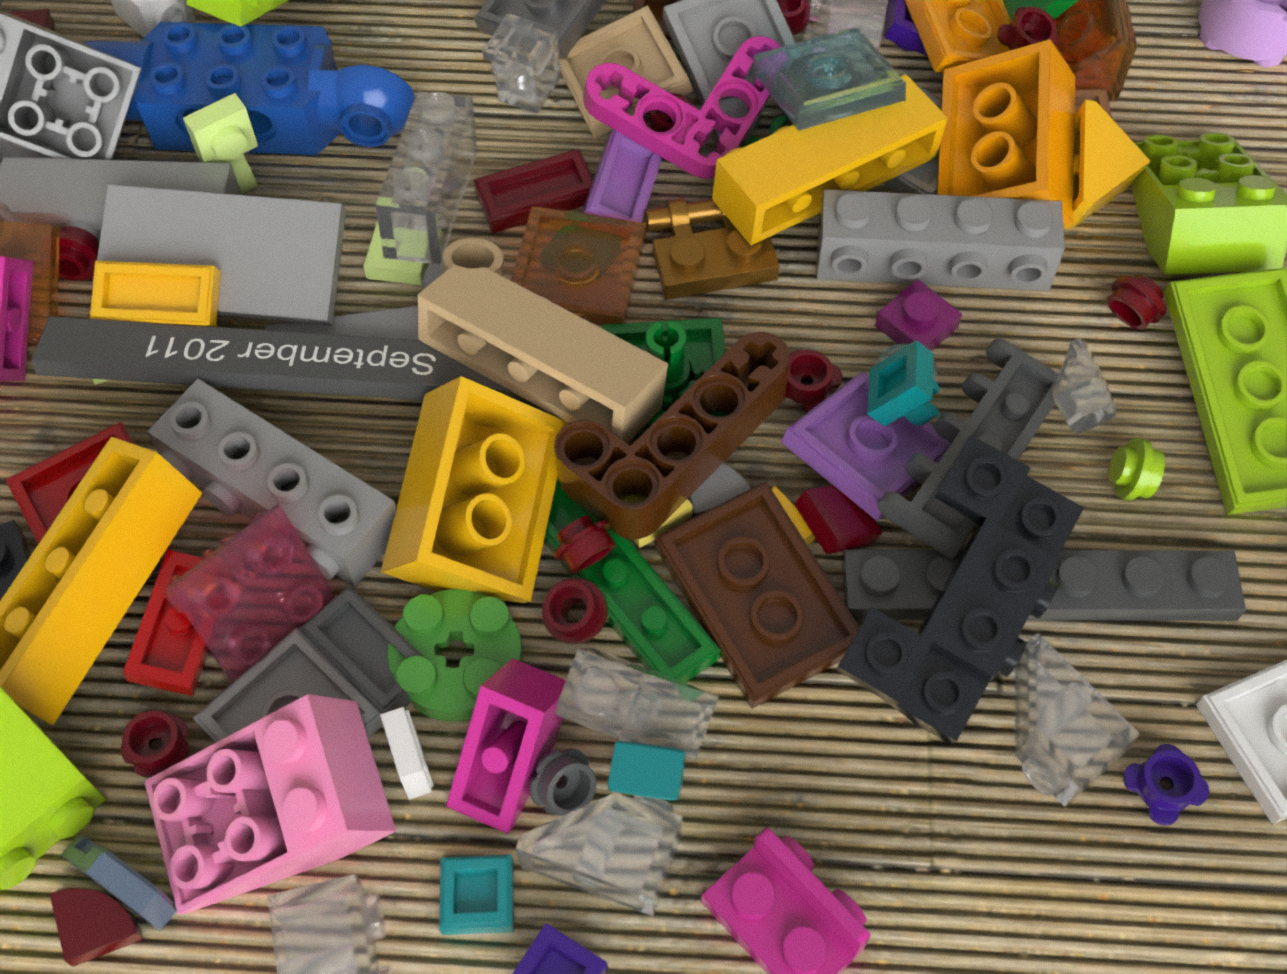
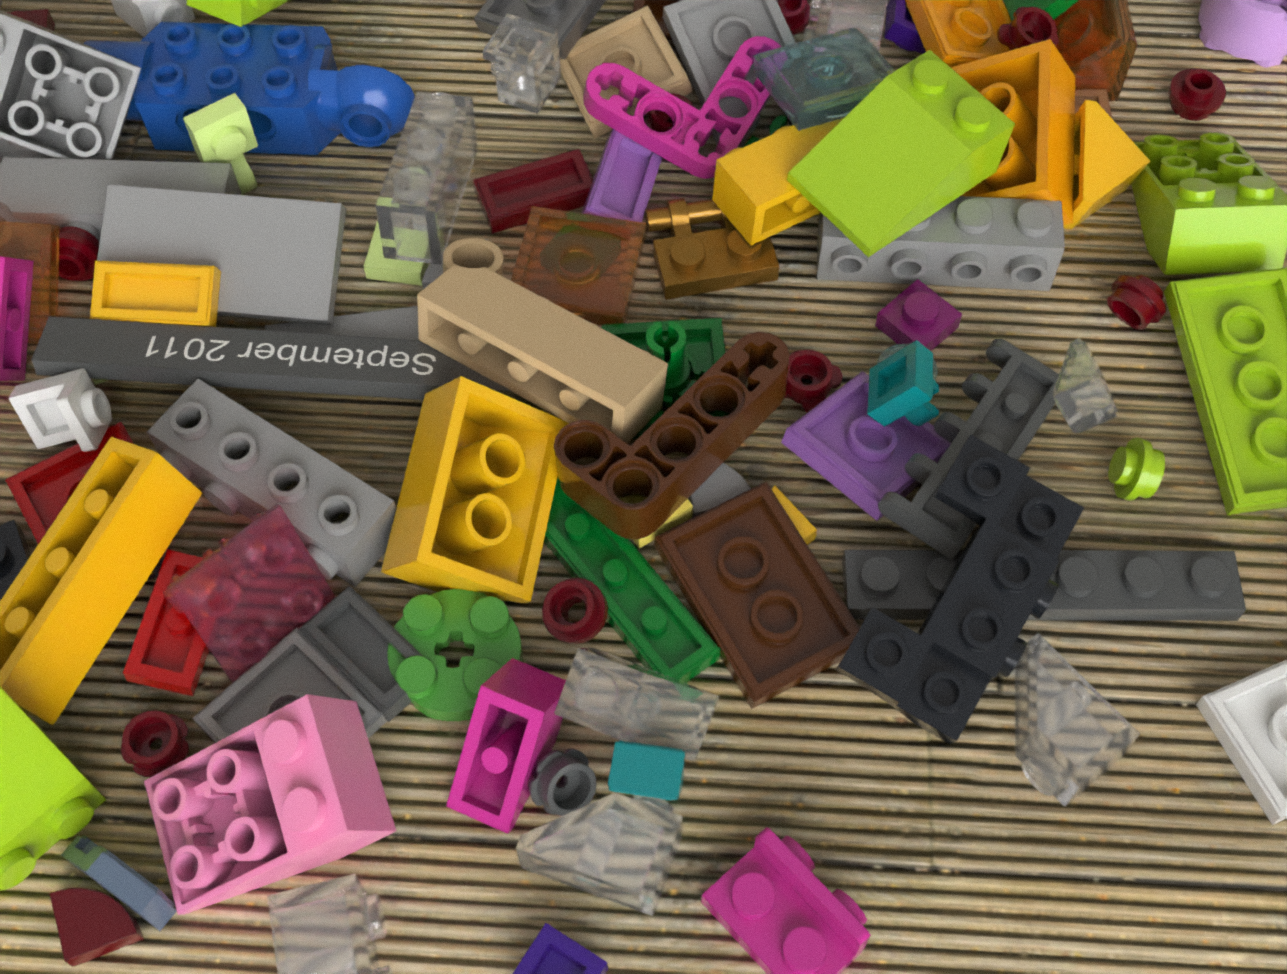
(63, 410): none -> white bracket
(407, 752): white tile -> none
(476, 894): teal tile -> none
(584, 543): dark red plate -> none
(836, 520): dark red tile -> none
(903, 153): none -> lime slope
(1182, 772): dark purple plate -> none
(1196, 93): none -> dark red plate

